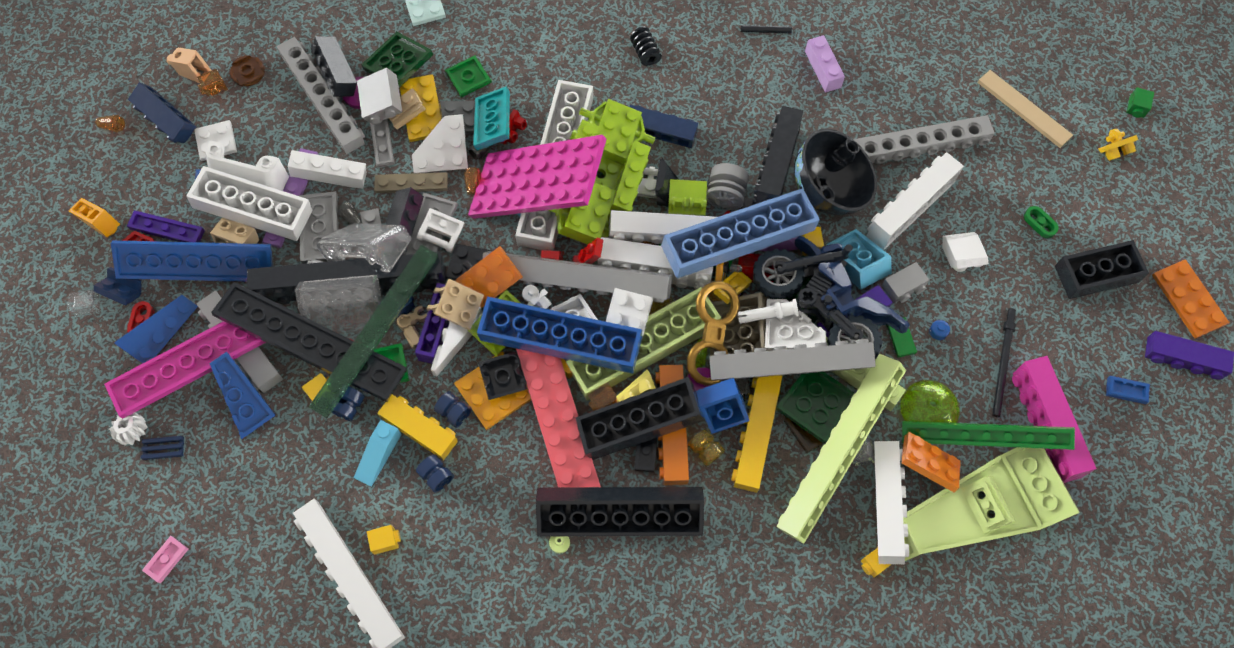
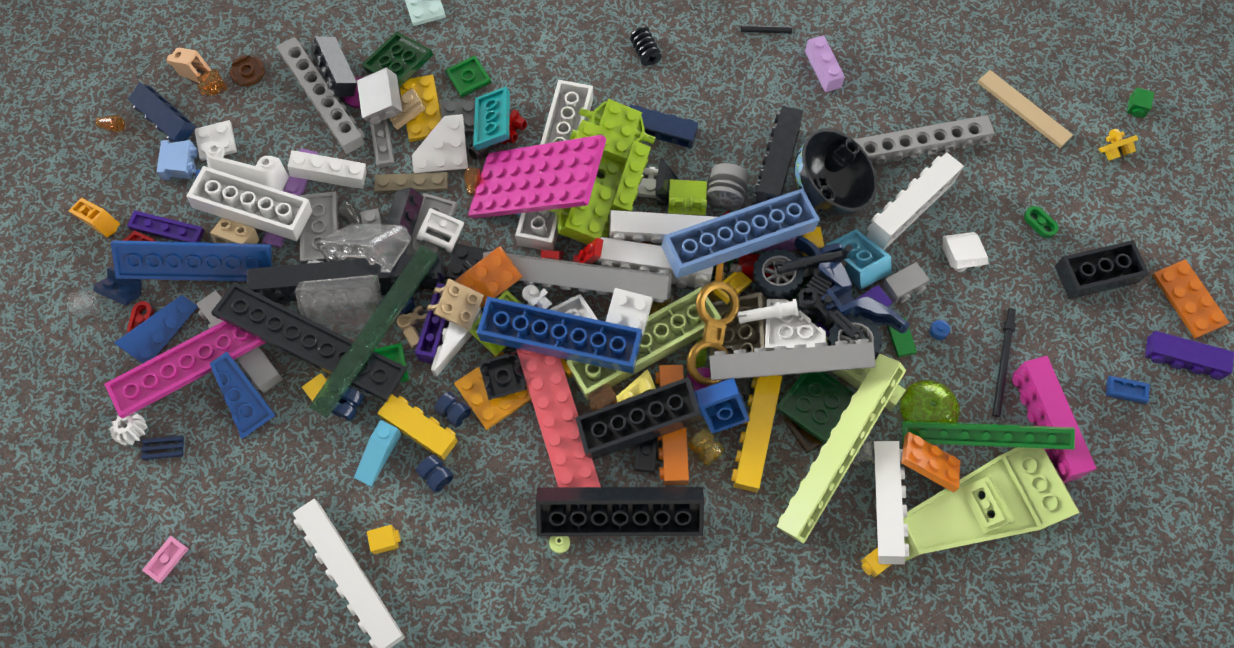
(176, 159): none -> light blue hips

